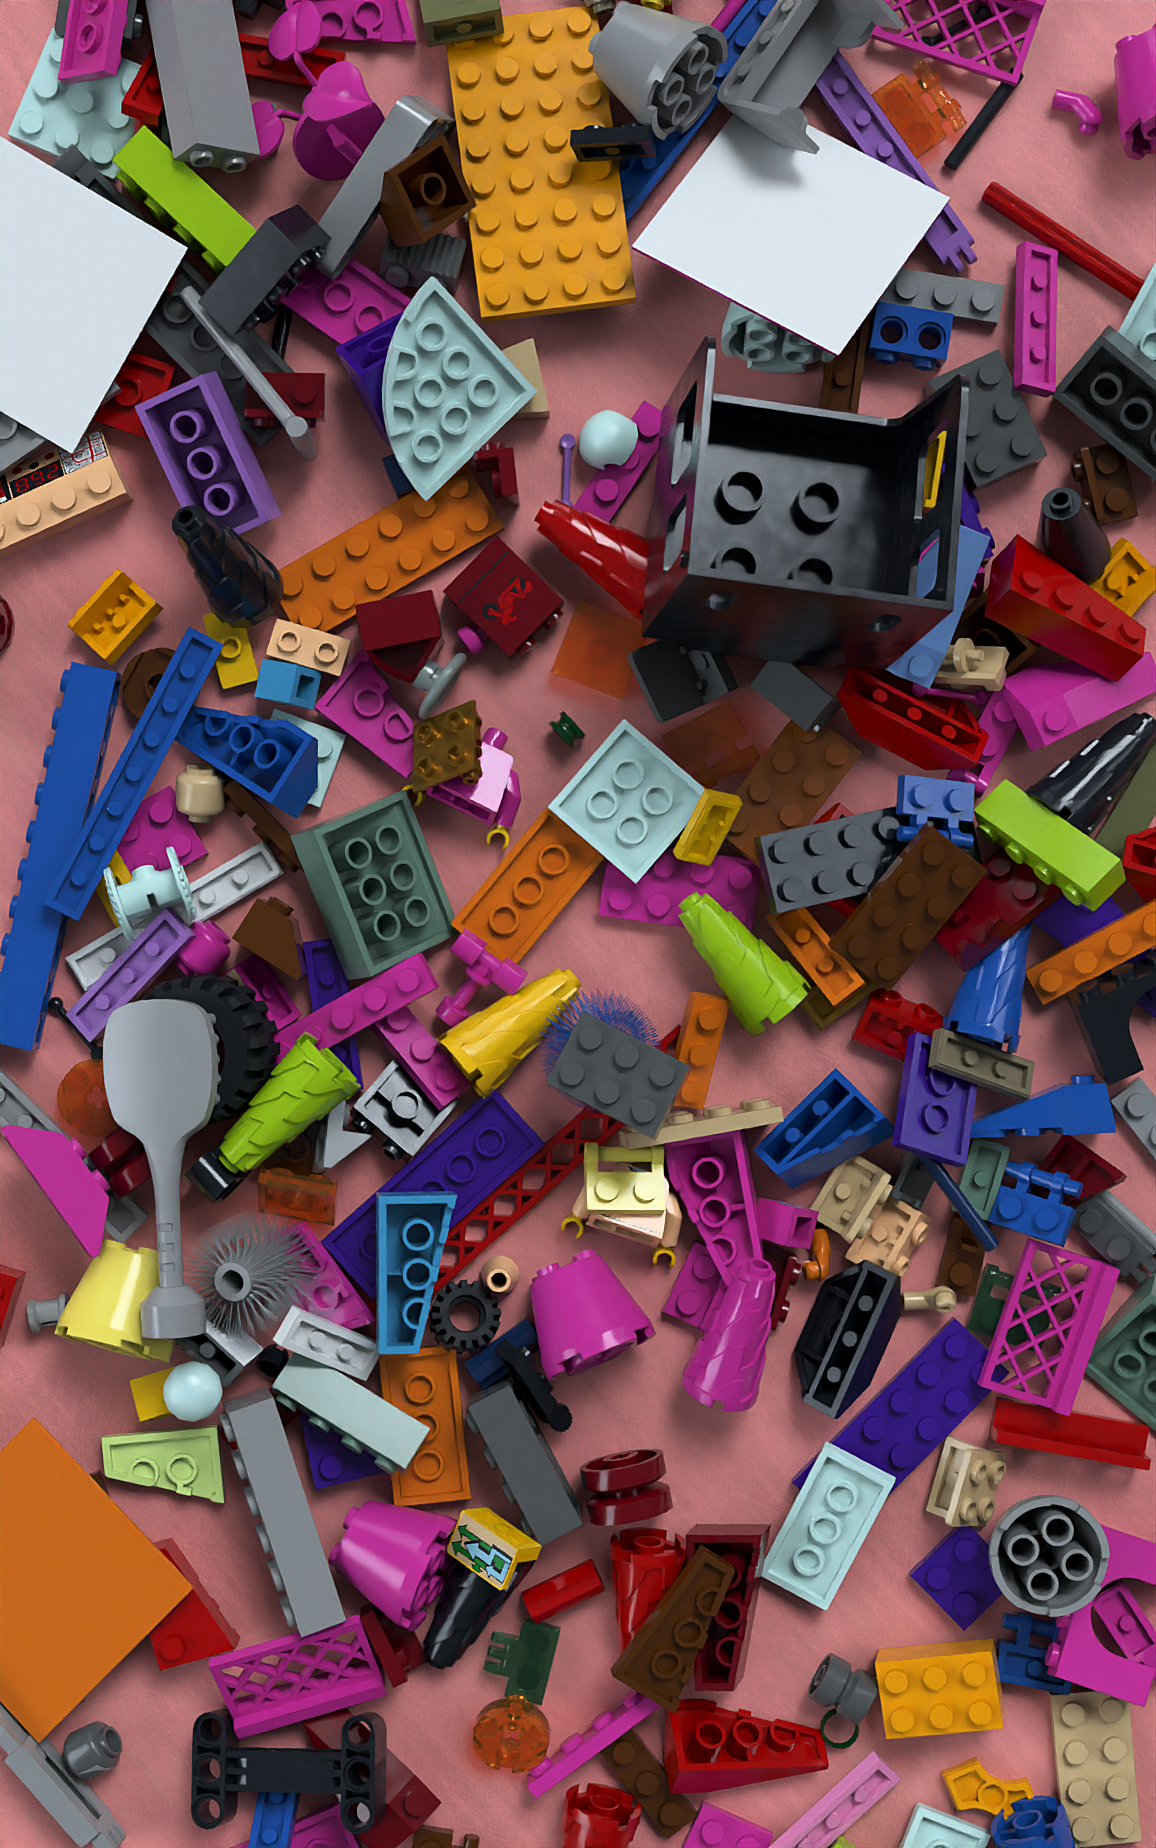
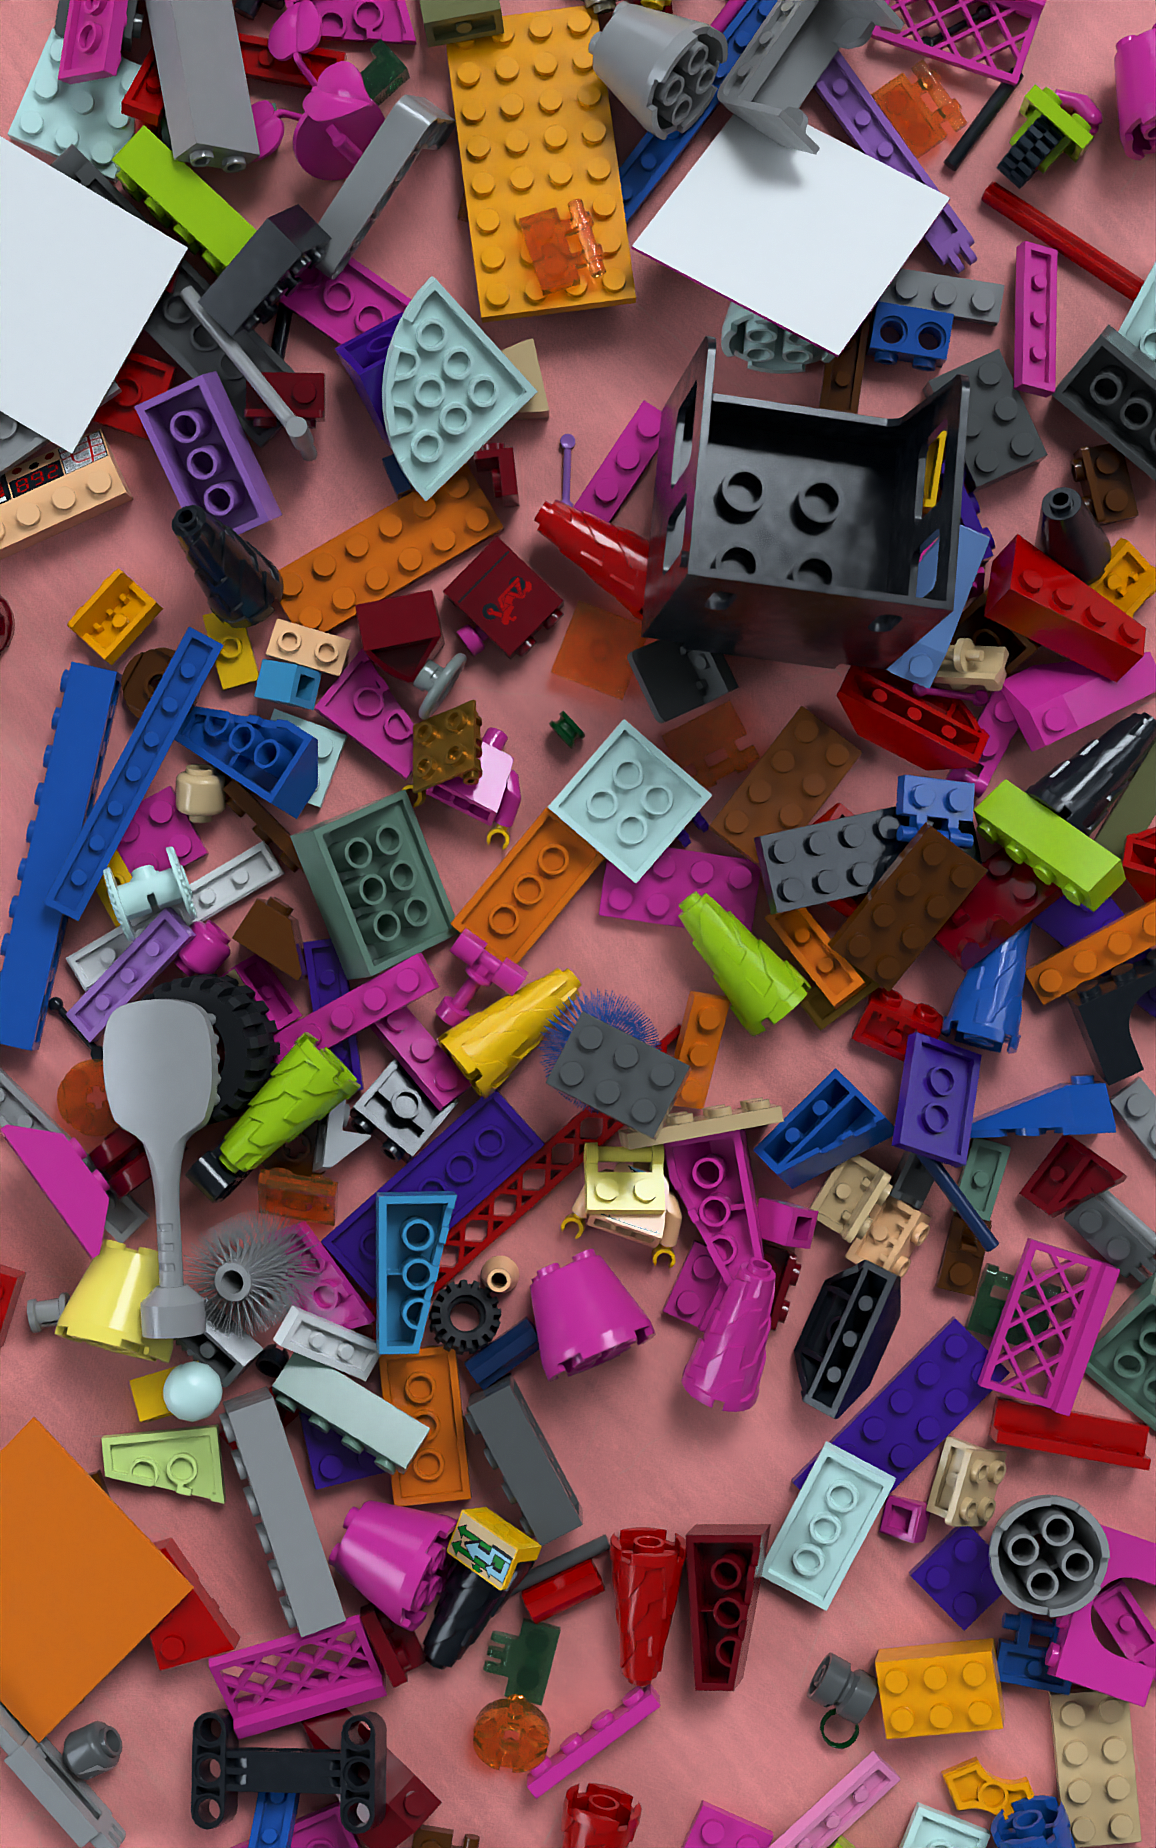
(384, 73): none -> clear green leg
(415, 264): dark grey brick -> none
(424, 194): reddish brown slope -> none
(533, 1385): black hinge -> none
(550, 250): none -> clear orange plate
(564, 1562): none -> dark grey bar
(607, 439): light aqua hair -> none
(615, 143): black plate -> none
(626, 1487): dark red wheel -> none
(648, 1782): reddish brown plate -> none
(667, 1643): reddish brown wing -> none
(707, 827): yellow plate -> none
(729, 1749): red wedge -> none
(796, 695): dark grey hinge -> none
(821, 1255): orange arm -> none
(905, 1519): none -> dark pink slope
(939, 1298): tan arm -> none
(981, 1064): dark tan tile -> none
(1033, 1215): blue plate -> none
(1043, 137): none -> plate

